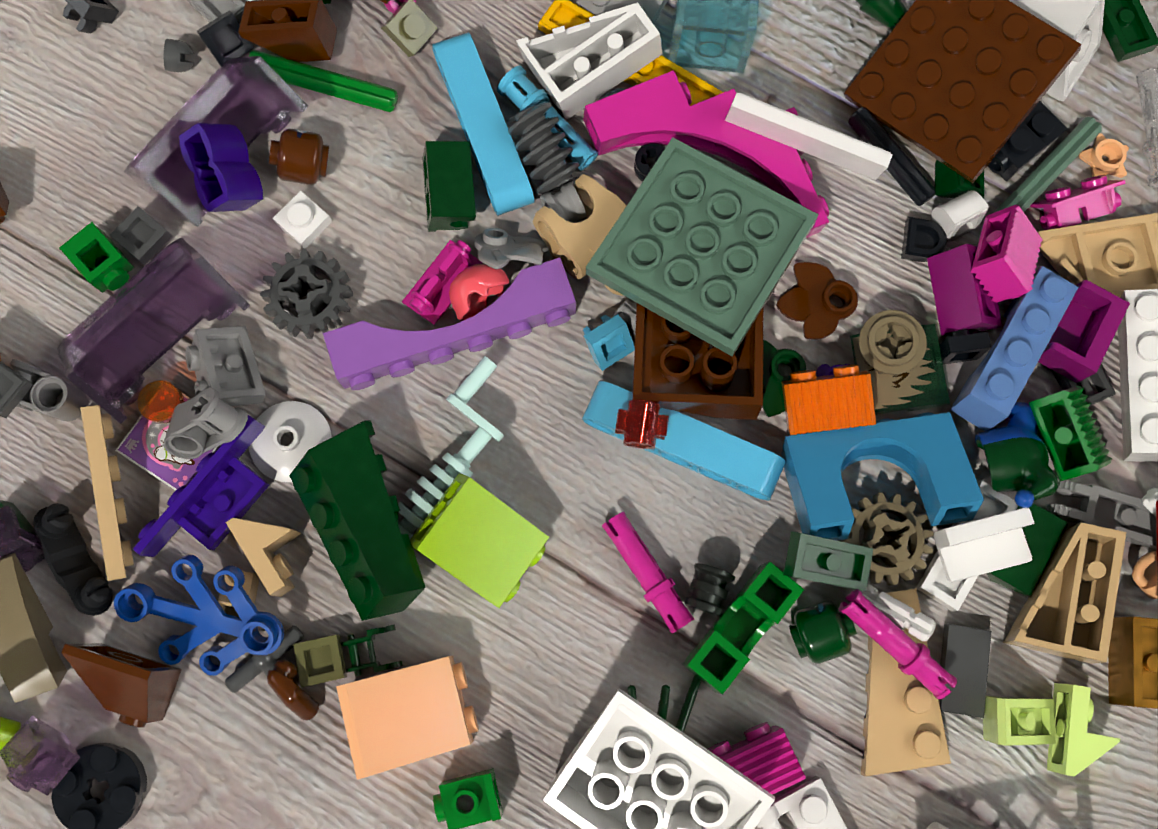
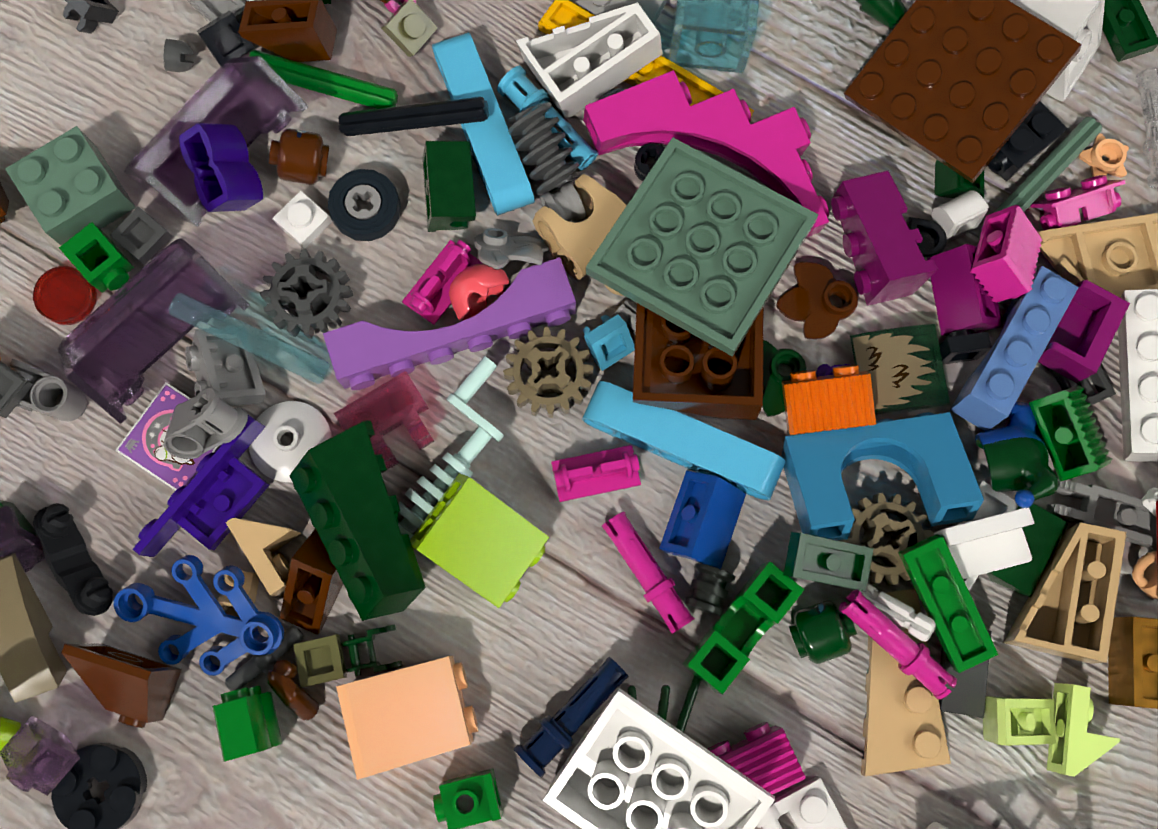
(64, 296): none -> clear red piece
(69, 186): none -> sand green brick
(110, 511): tan wing -> none
(158, 401): clear orange tile -> none
(246, 722): none -> green brick
(248, 338): none -> clear light blue axle
(310, 586): none -> reddish brown slope
(365, 224): none -> black bush
(388, 408): none -> clear pink plate
(414, 116): none -> black axle
(557, 730): none -> dark blue pin
(559, 358): none -> dark tan gear
(596, 473): none -> dark pink hinge
(641, 424): clear red gear -> none
(703, 519): none -> blue panel
(808, 136): white tile -> none
(879, 238): none -> magenta wedge
(900, 166): black axle -> none
(903, 328): dark tan gear -> none
(948, 603): none -> green plate

